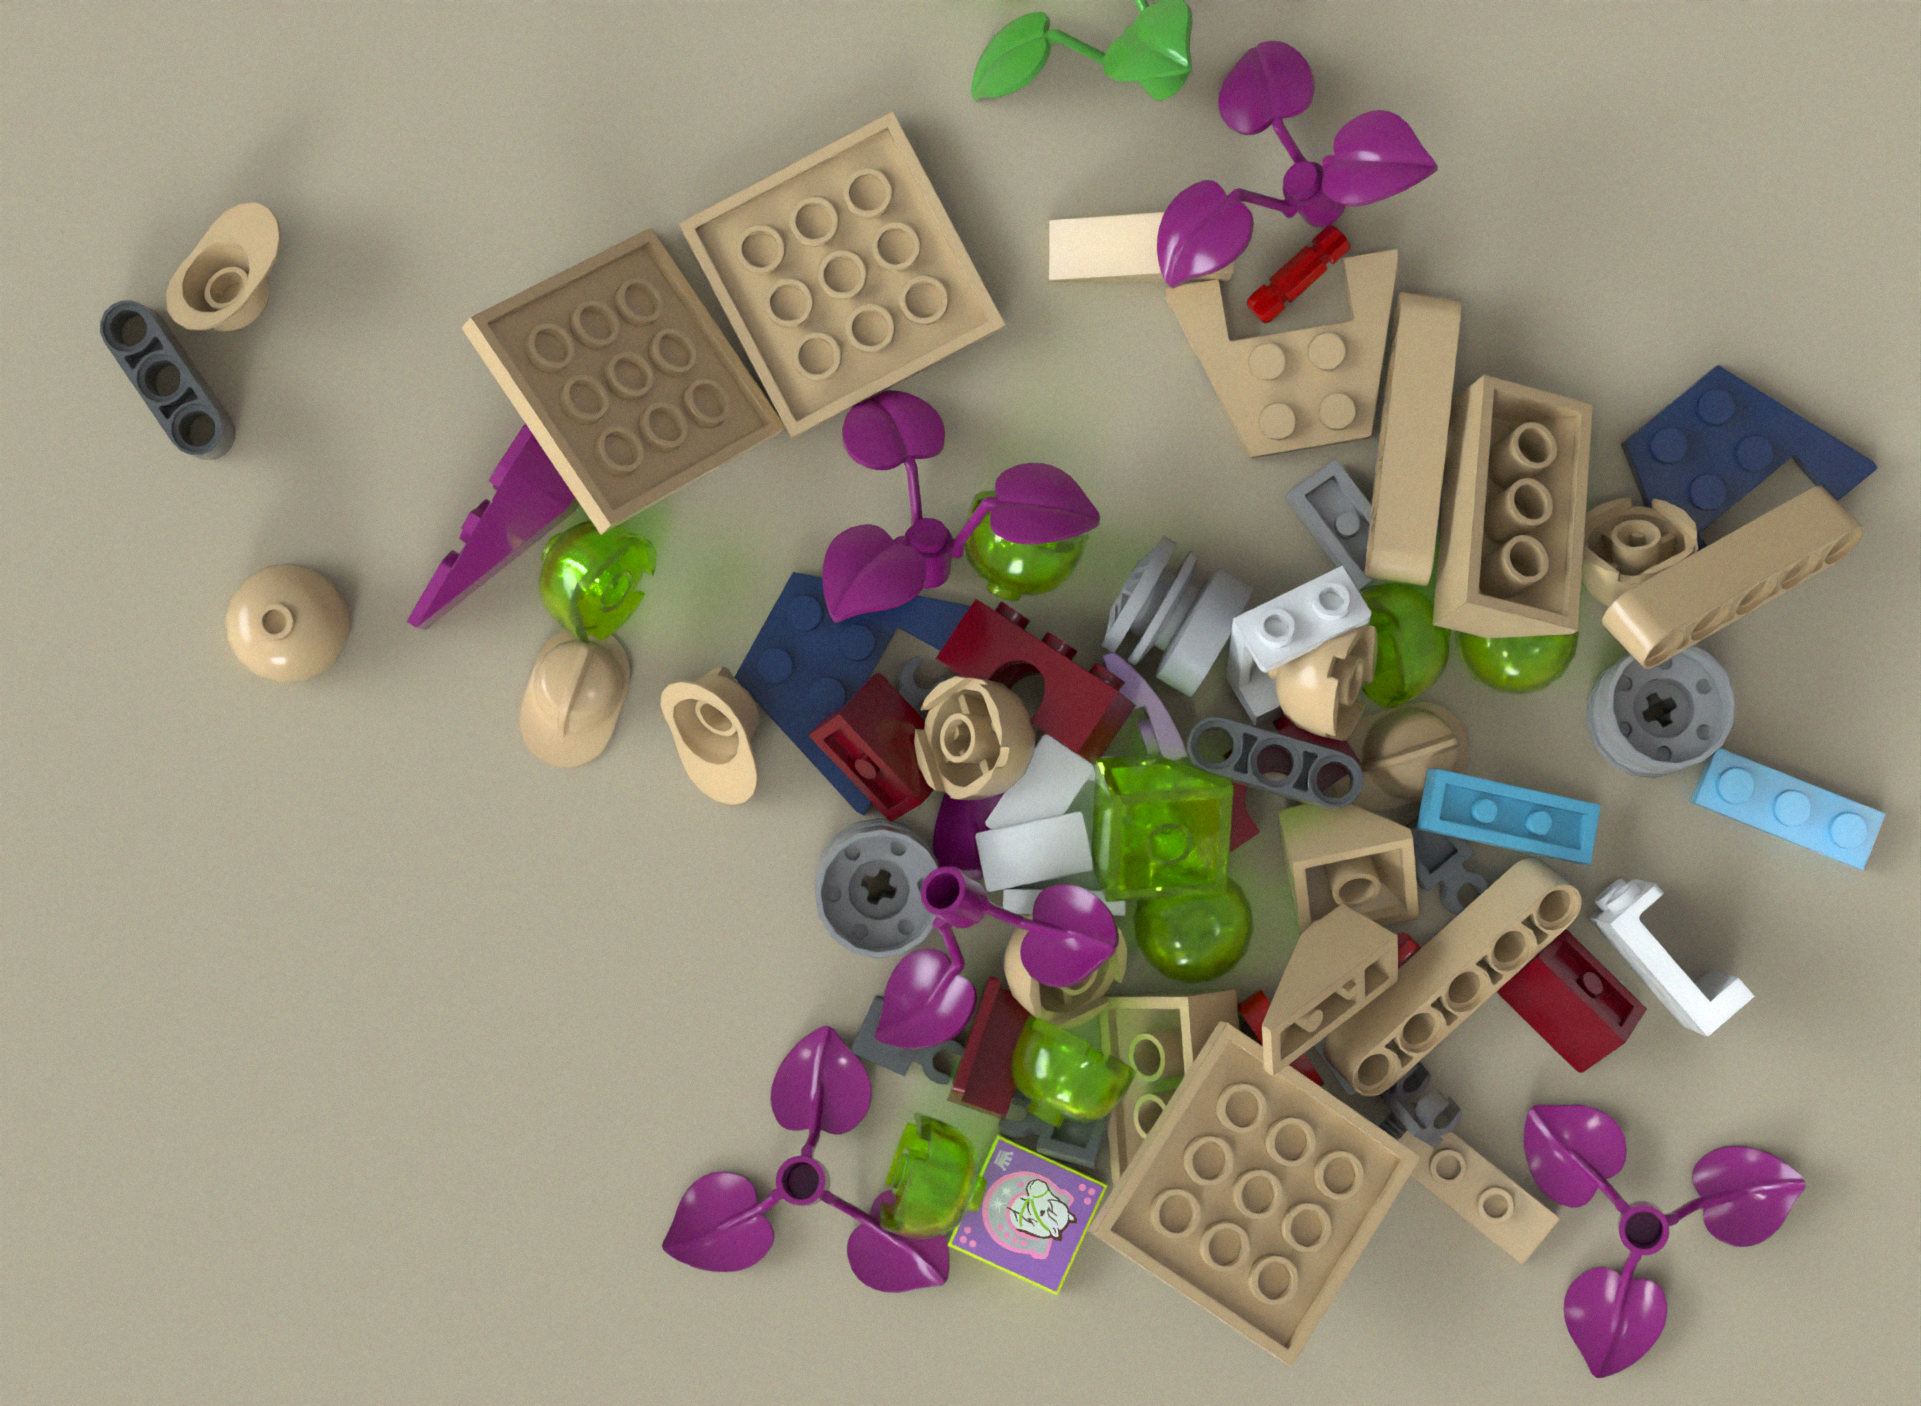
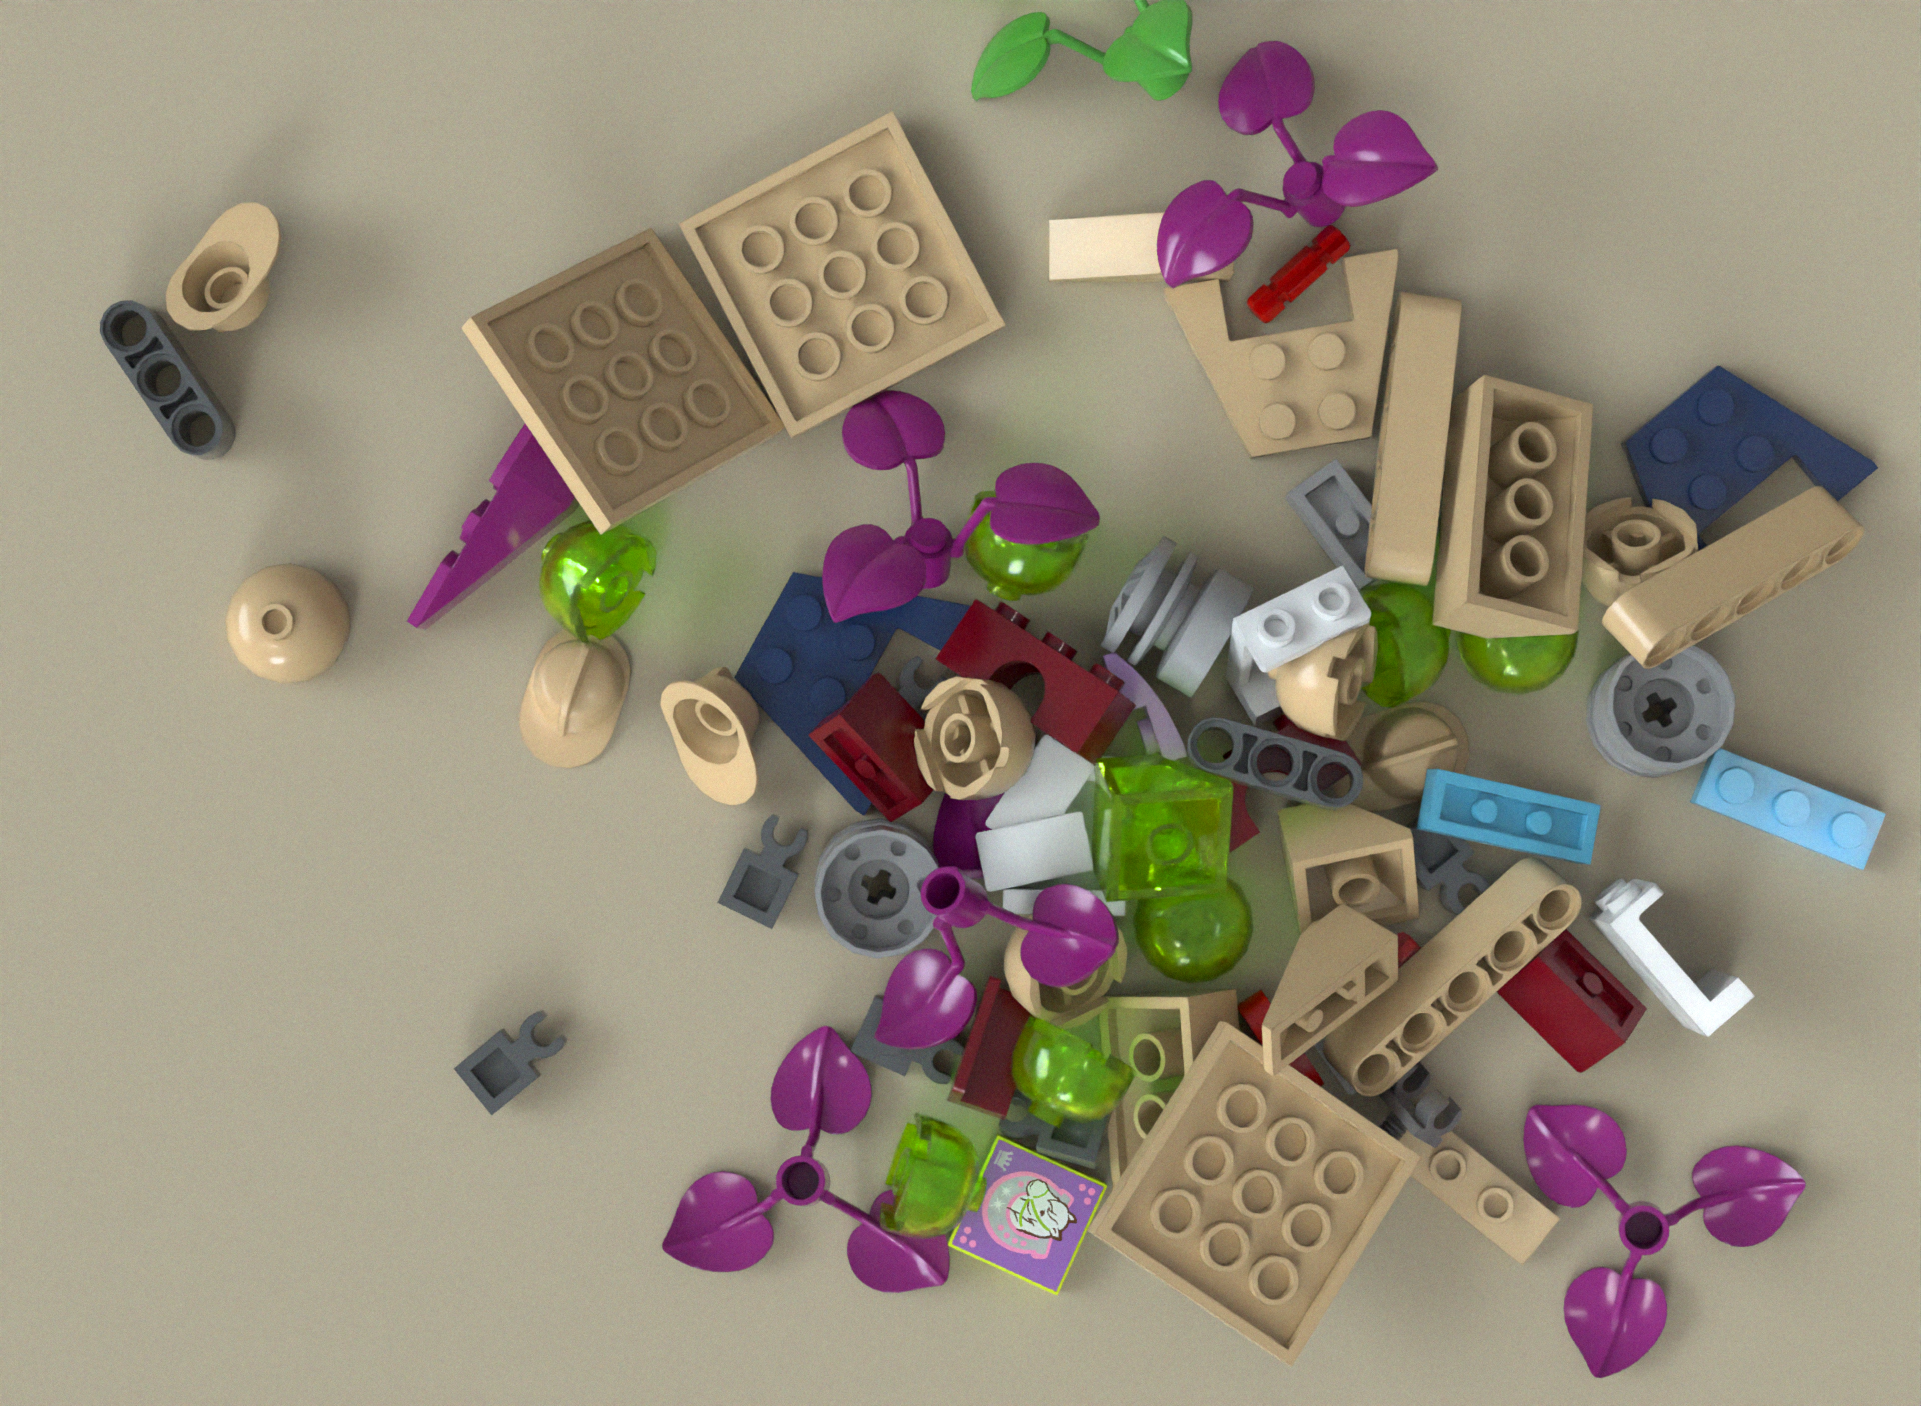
(504, 1066): none -> dark grey plate
(761, 881): none -> dark grey plate

